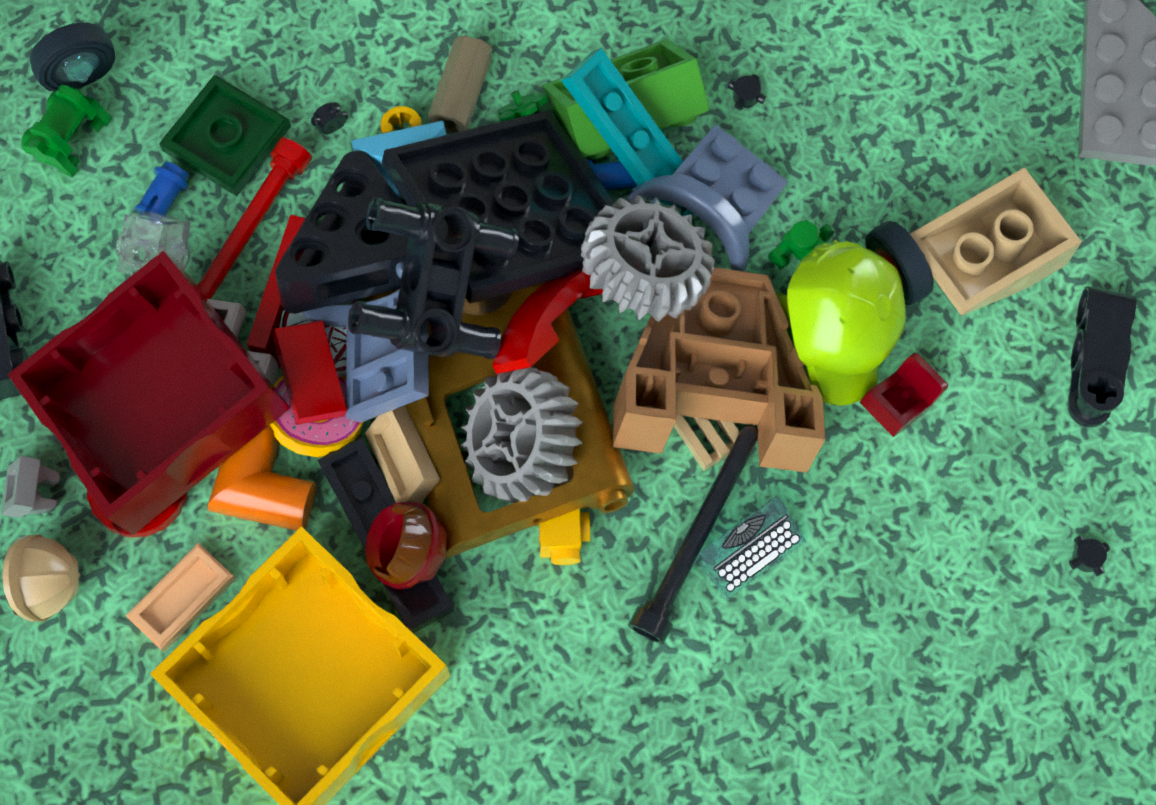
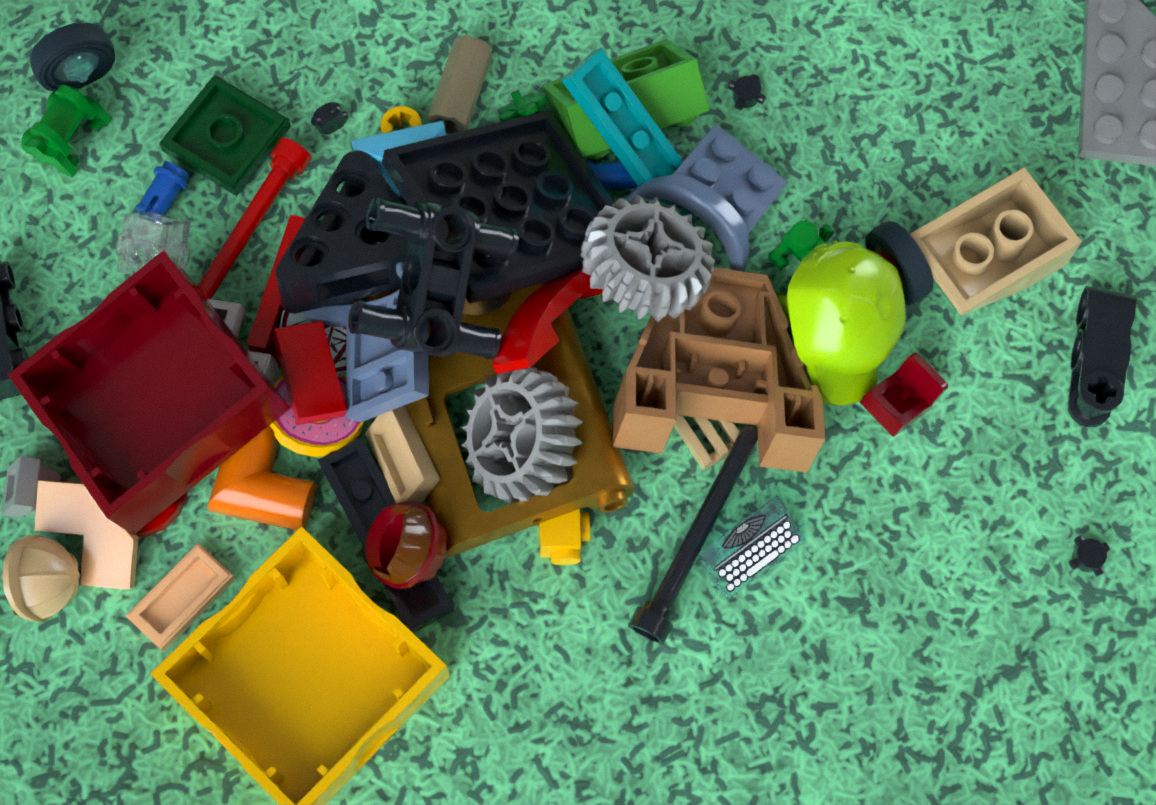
(108, 549): none -> light nougat tile

